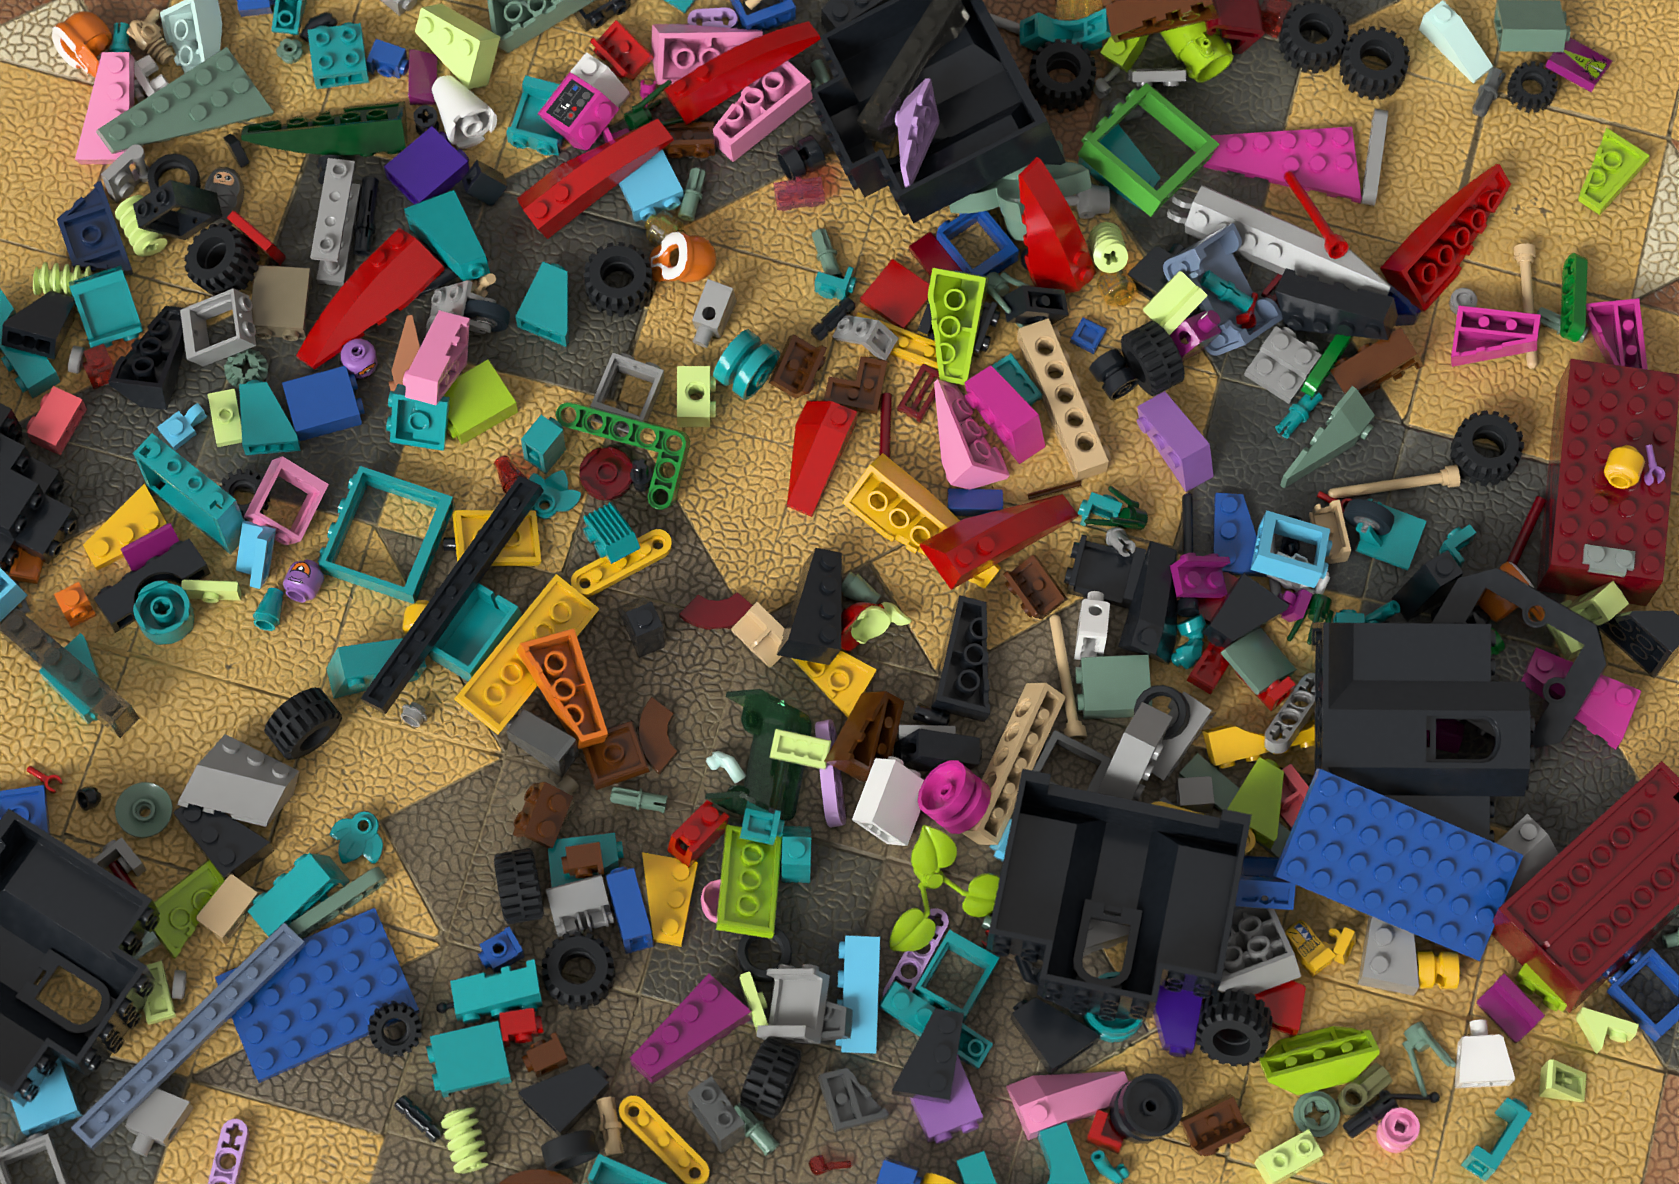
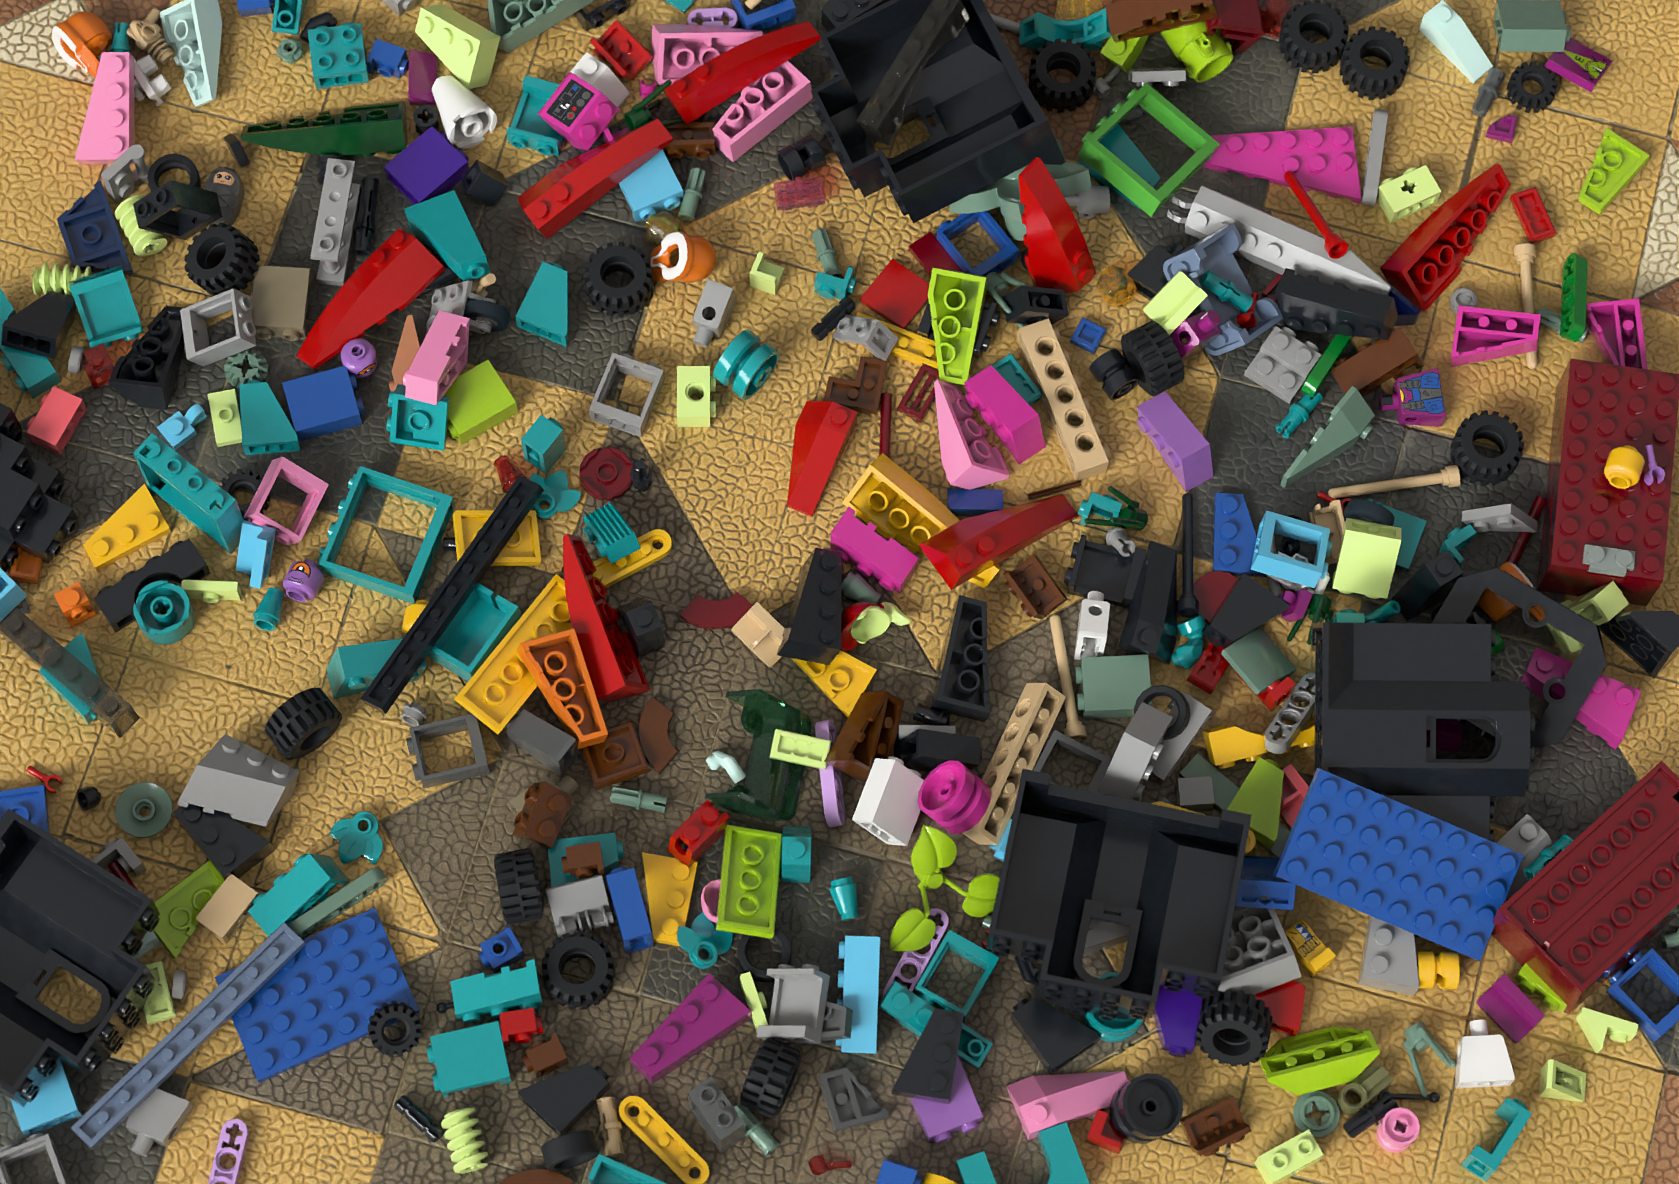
(148, 546): magenta slope -> none
(194, 103): sand green wing -> none
(257, 237): red tile -> none
(441, 728): none -> dark grey window
(606, 651): none -> red wedge
(635, 437): green beam -> none
(703, 938): none -> teal plate
(761, 826): teal bracket -> none
(765, 275): none -> yellowish green panel
(798, 367): reddish brown bracket -> none
(820, 72): sand green arm -> none
(845, 897): none -> teal cone
(872, 553): none -> dark pink wedge
(916, 128): lavender wedge -> none
(1104, 1167): teal arm -> none
(1108, 247): yellowish green piece -> none
(1199, 576): magenta bracket -> none
(1343, 946): yellow tile -> none
(1367, 558): none -> yellowish green panel
(1401, 204): none -> yellowish green brick
(1417, 399): none -> torso
(1499, 518): none -> light grey wing
(1503, 129): none -> magenta tile
(1532, 215): none -> red plate
(1546, 856): none -> teal pin

